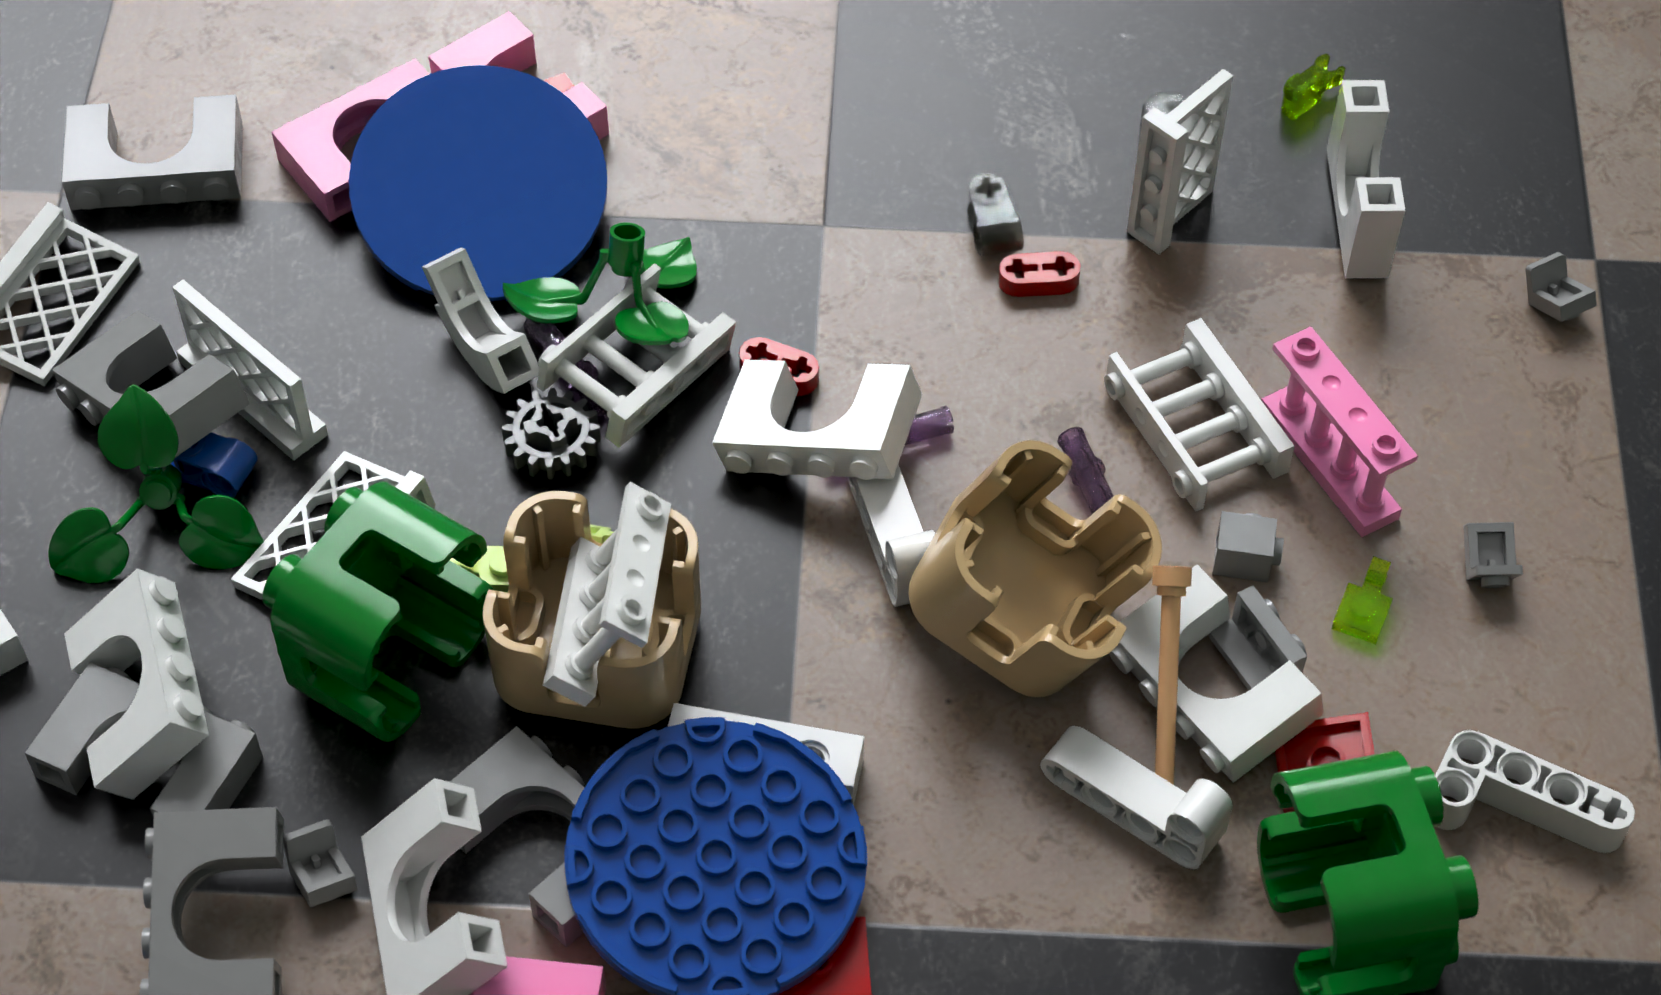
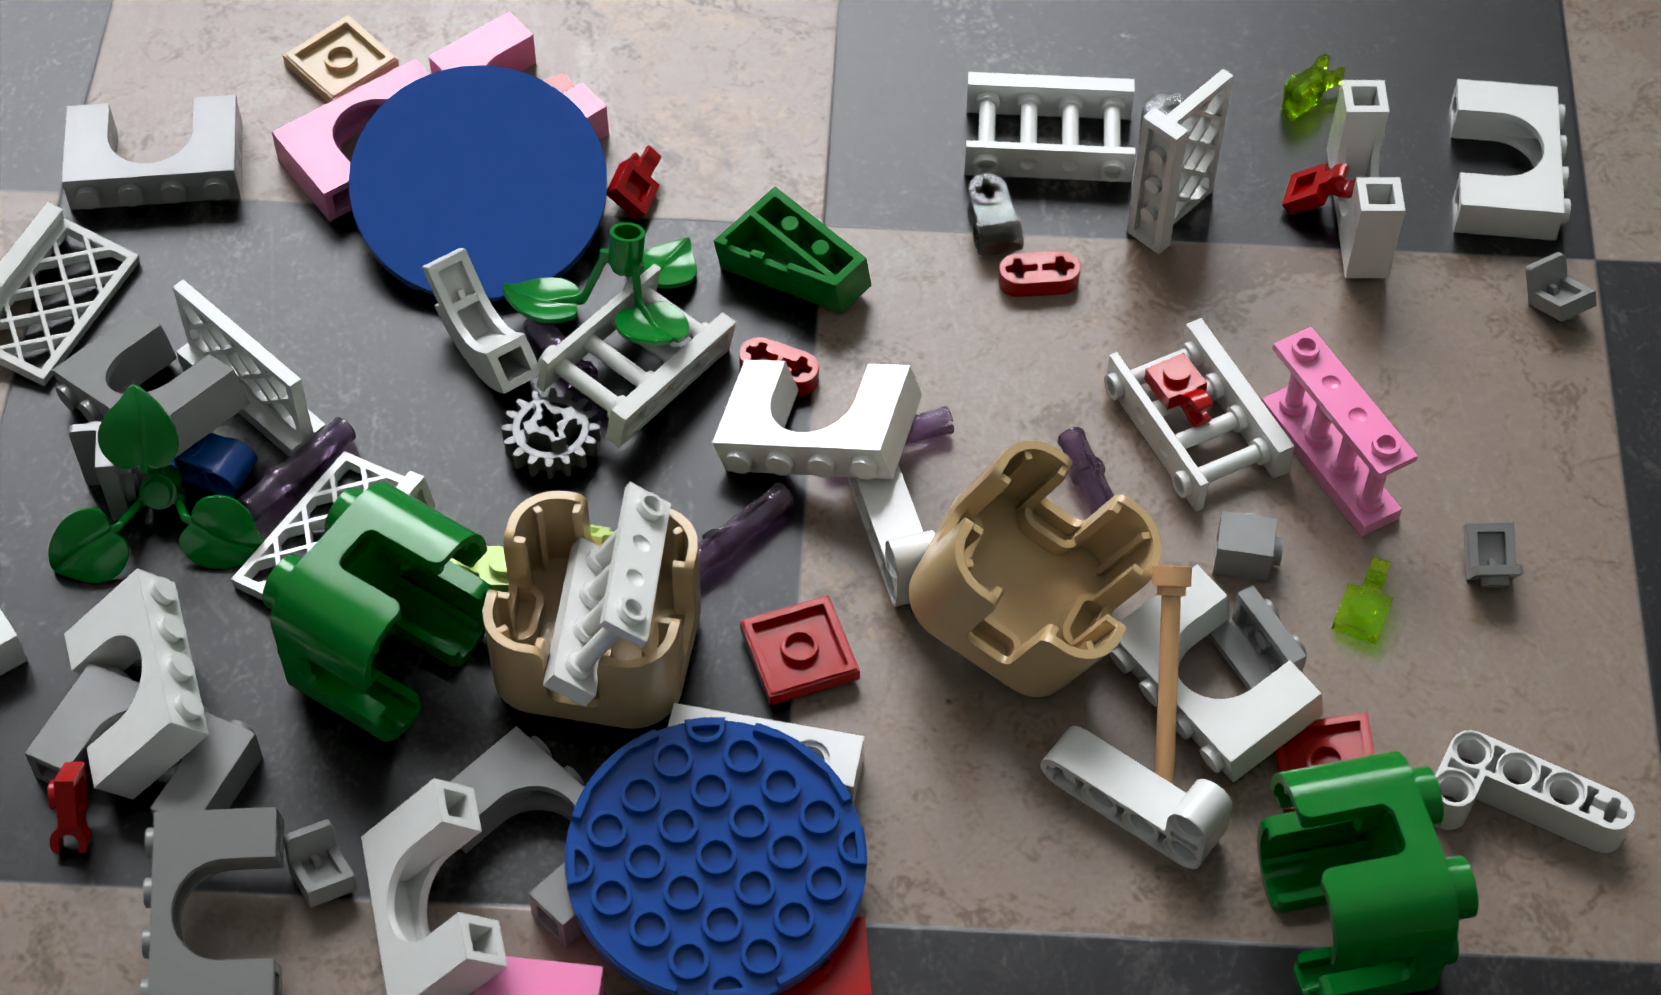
(70, 799): none -> red plate
(118, 484): none -> light grey bracket
(284, 479): none -> clear purple pin
(340, 59): none -> tan tile
(632, 183): none -> red plate
(720, 543): none -> clear purple pin
(793, 253): none -> green wedge
(799, 650): none -> plate
(1057, 97): none -> white fence
(1180, 384): none -> red plate
(1312, 186): none -> red plate
(1530, 121): none -> white arch

